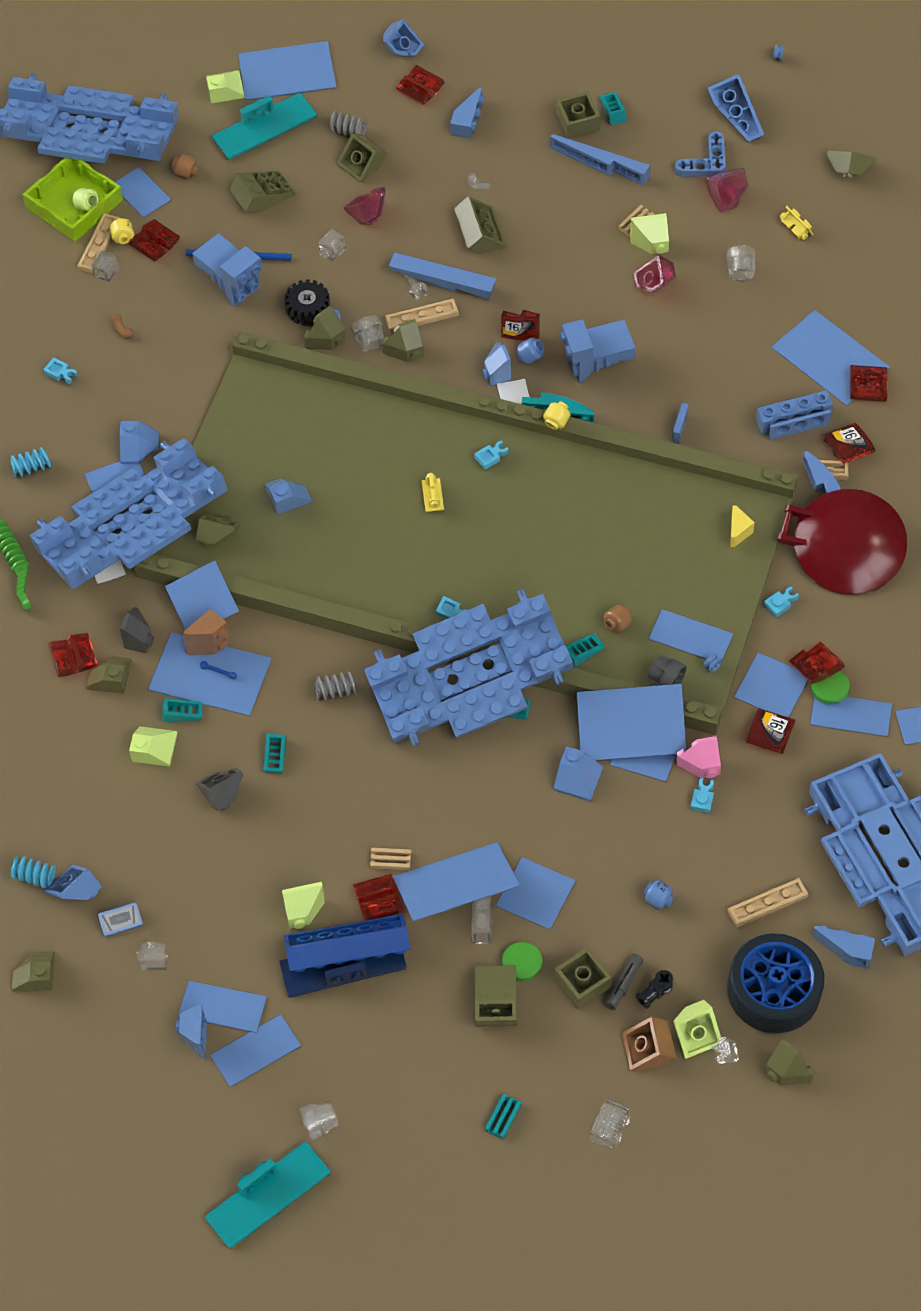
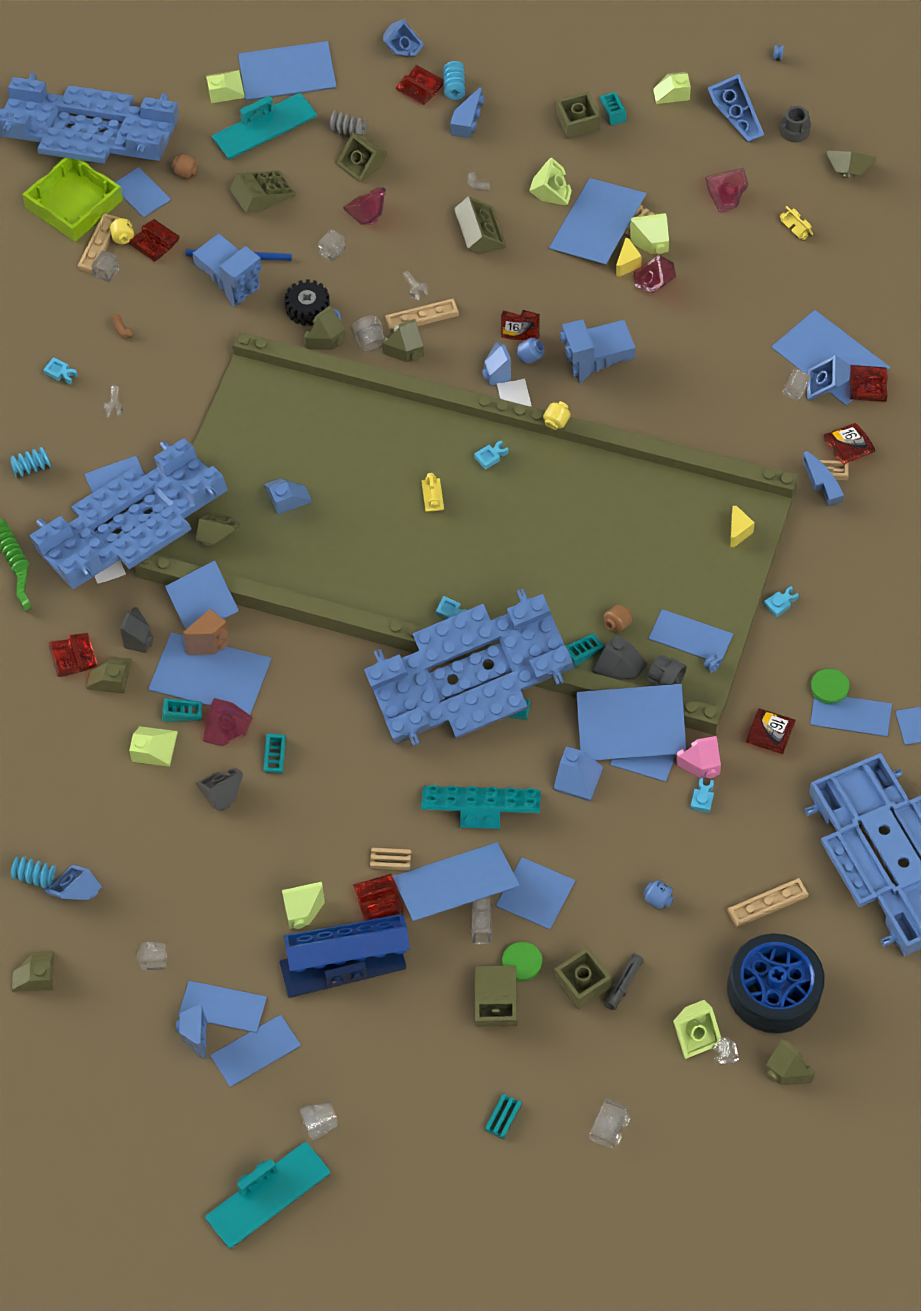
(85, 199): yellowish green head -> none
(113, 404): none -> clear bar
(120, 919): slope -> none
(137, 441): medium blue slope -> none
(204, 665): blue hinge -> none
(225, 722): none -> clear pink slope
(334, 685): light grey piece -> none
(443, 275): medium blue slope -> none
(454, 80): none -> medium azure piece
(480, 805): none -> teal bracket
(550, 184): none -> yellowish green slope
(576, 409): teal slope -> none
(597, 221): none -> medium blue piece
(601, 160): medium blue slope -> none
(620, 660): none -> dark grey slope
(629, 259): none -> light yellow slope
(649, 1044): medium nougat slope -> none
(656, 989): black connector -> none
(673, 88): none -> yellowish green slope
(680, 423): medium blue tile -> none
(708, 163): medium blue beam -> none
(741, 262): clear piece -> none
(771, 685): medium blue piece -> none
(787, 409): medium blue brick -> none
(796, 124): none -> dark grey piece
(796, 384): none -> clear brick
(817, 663): clear red slope -> none
(827, 376): none -> medium blue slope
(847, 541): dark red dish -> none
(851, 948): medium blue slope -> none

